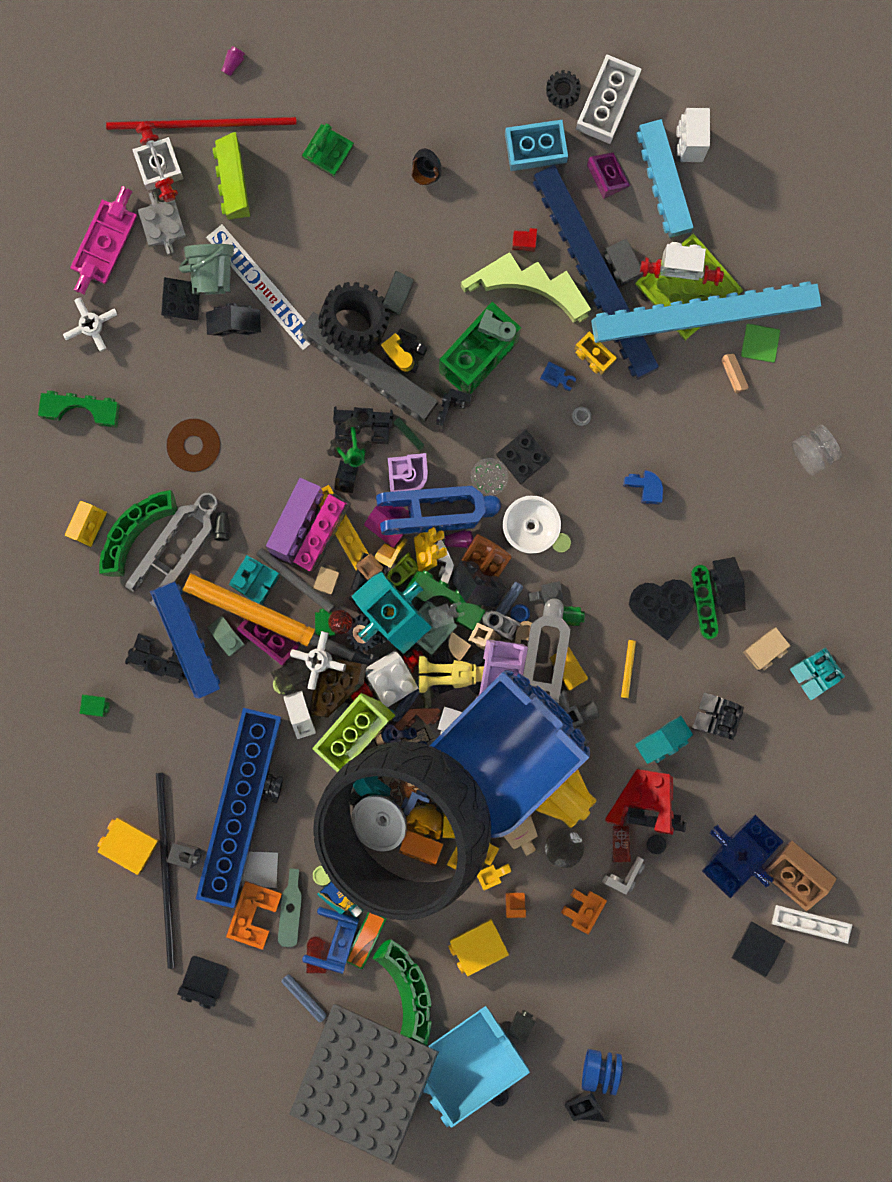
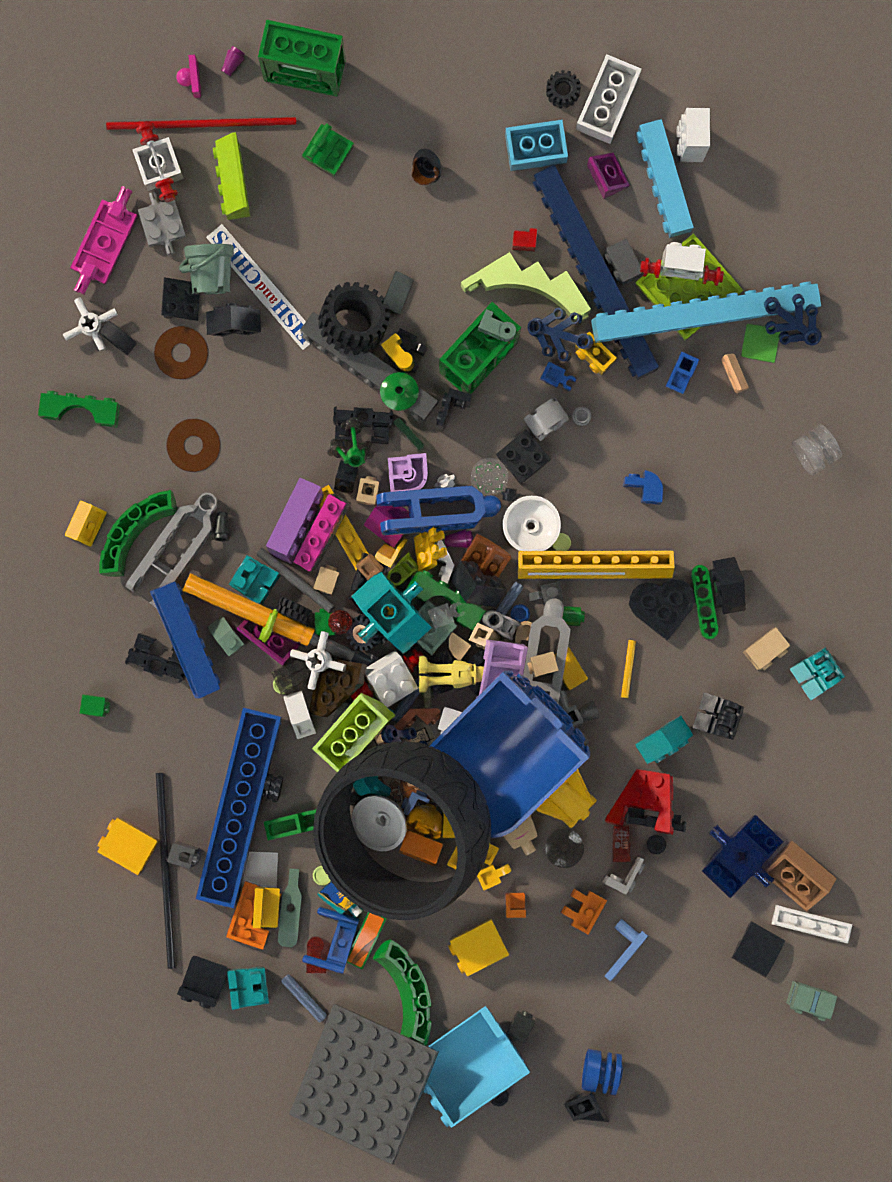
(117, 337): none -> black tyre
(177, 369): none -> reddish brown sticker
(190, 77): none -> dark pink tile
(249, 985): none -> teal hips
(266, 907): none -> yellow panel
(267, 630): none -> lime piece
(289, 825): none -> green slope
(293, 610): none -> black tyre
(302, 58): none -> green piece
(368, 499): none -> tan brick
(403, 400): none -> green dish
(445, 481): none -> white plate
(510, 494): none -> black plate
(542, 664): none -> tan brick
(546, 418): none -> light grey brick
(557, 333): none -> dark blue plant
(595, 564): none -> yellow brick
(634, 937): none -> medium blue piece
(682, 372): none -> blue brick
(794, 323): none -> dark blue plant
(811, 1000): none -> sand green container

